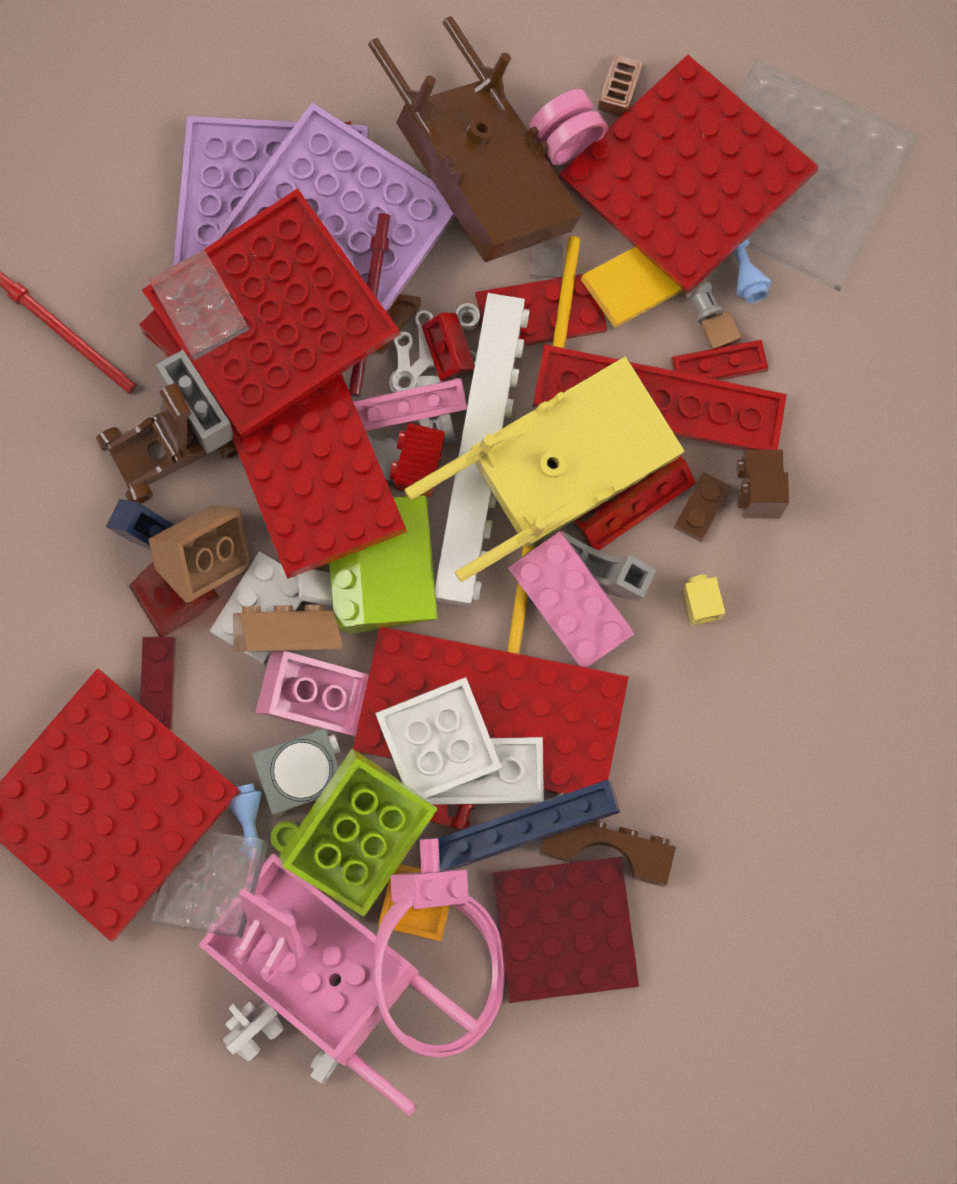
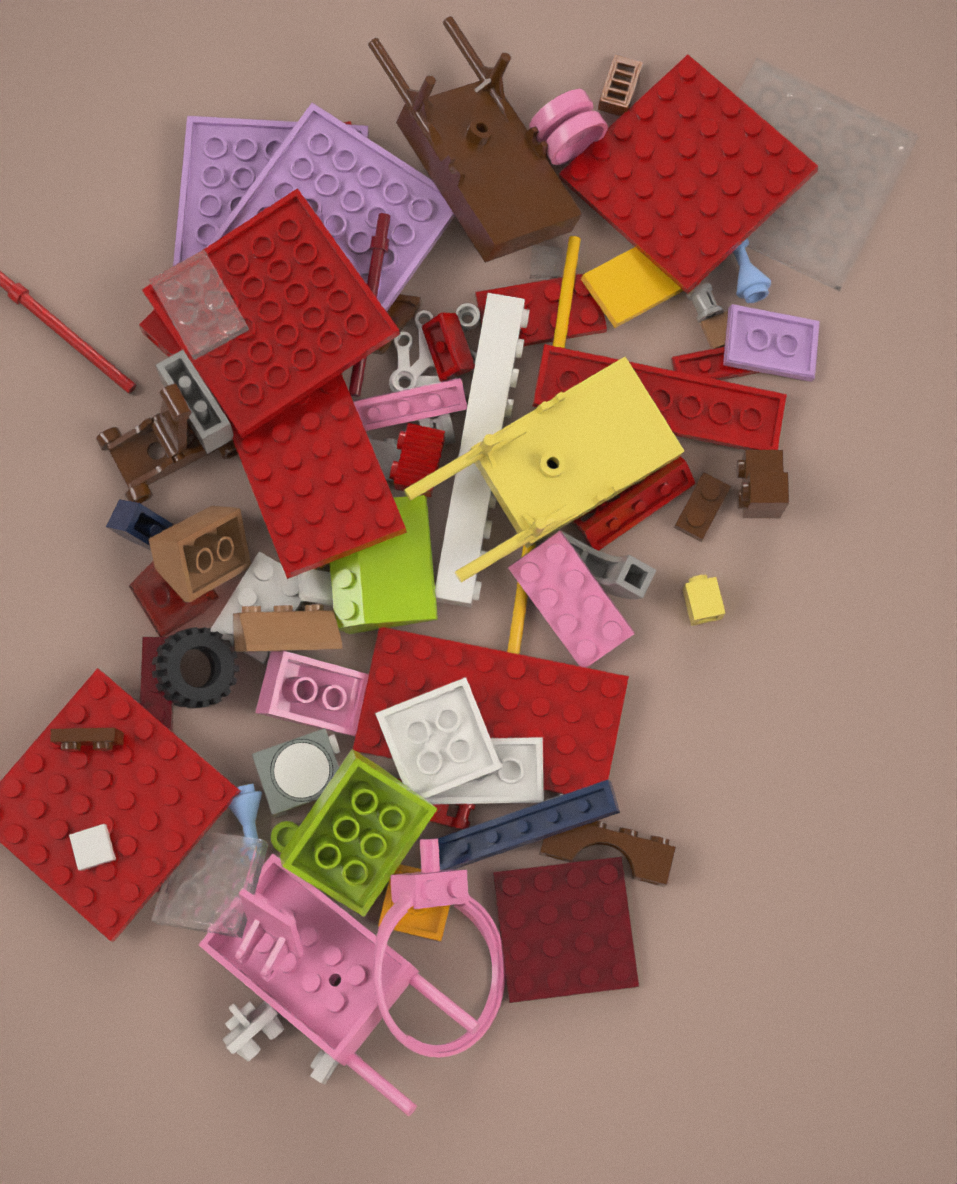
(92, 847): none -> white piece
(100, 738): none -> reddish brown plate
(221, 664): none -> black tyre
(771, 343): none -> lavender tile

